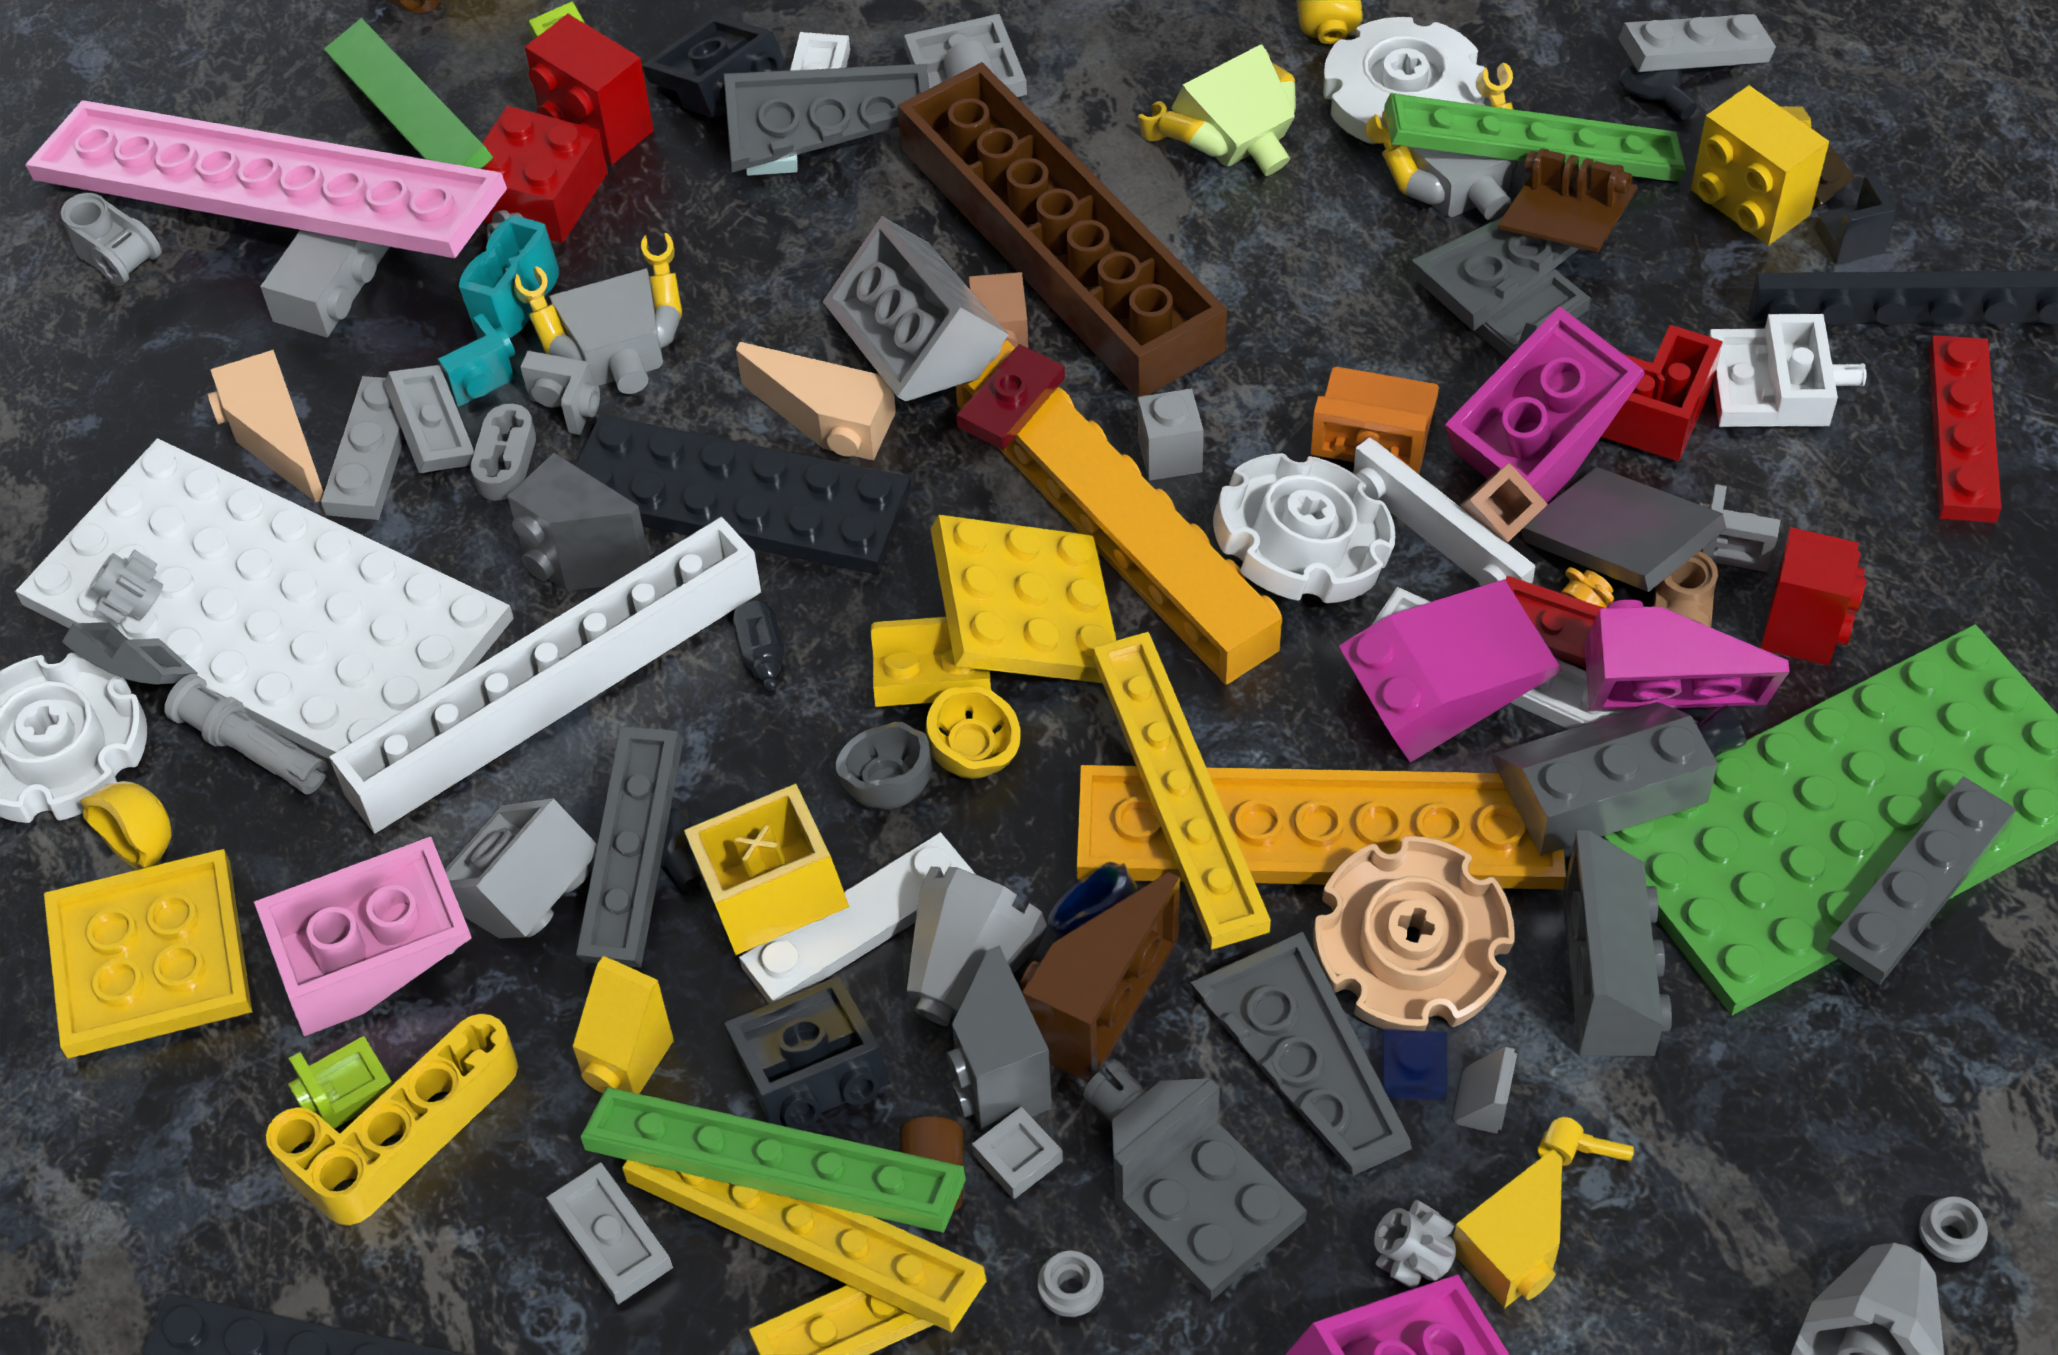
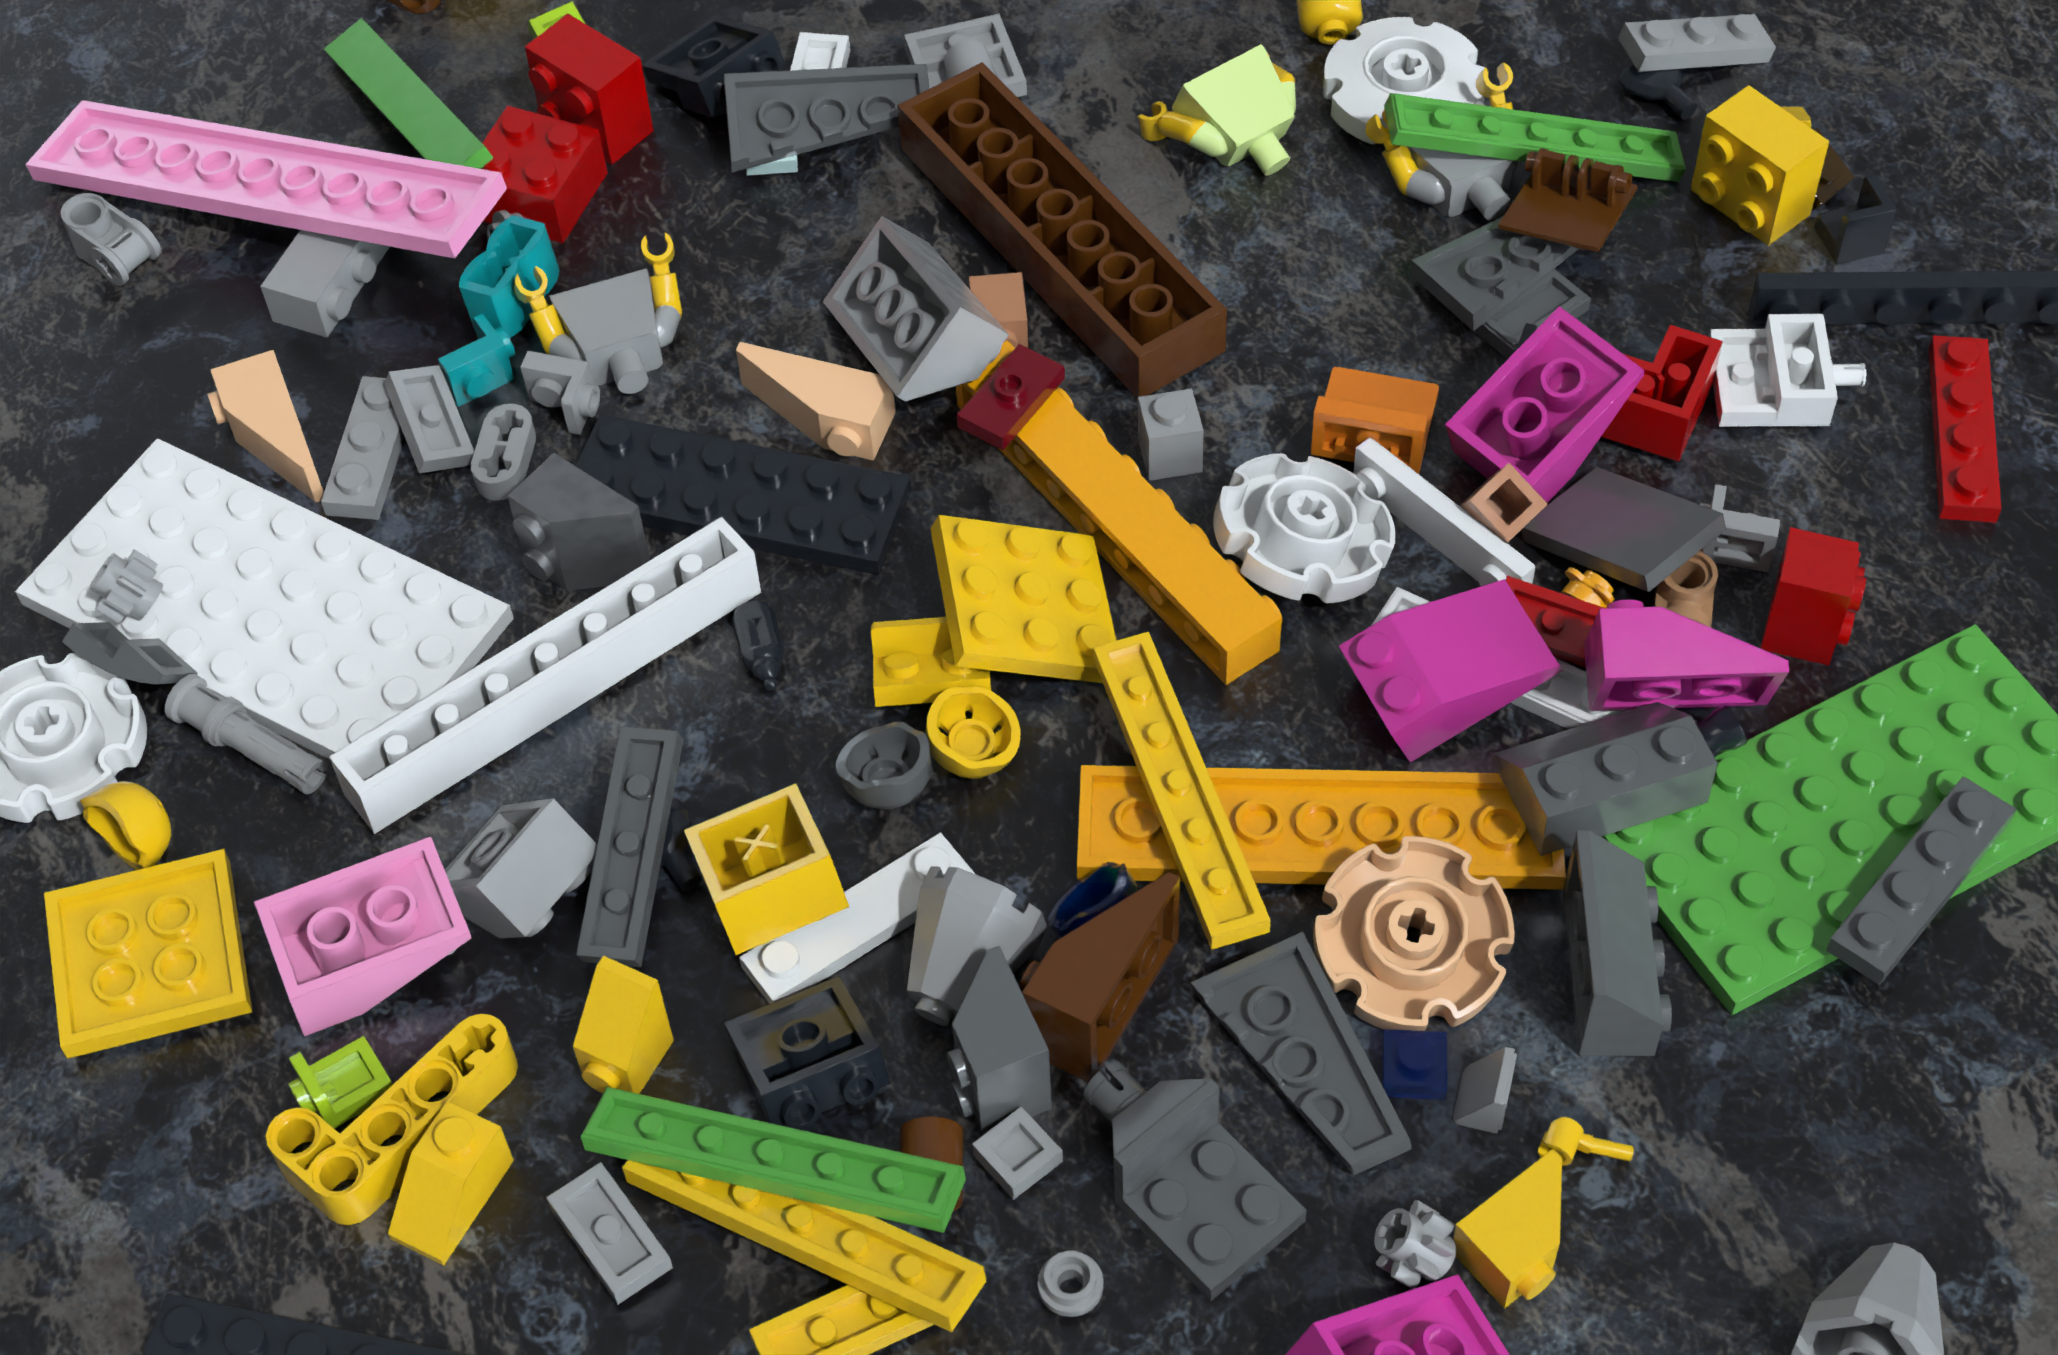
(448, 1182): none -> yellow slope
(1961, 1215): light grey plate -> none

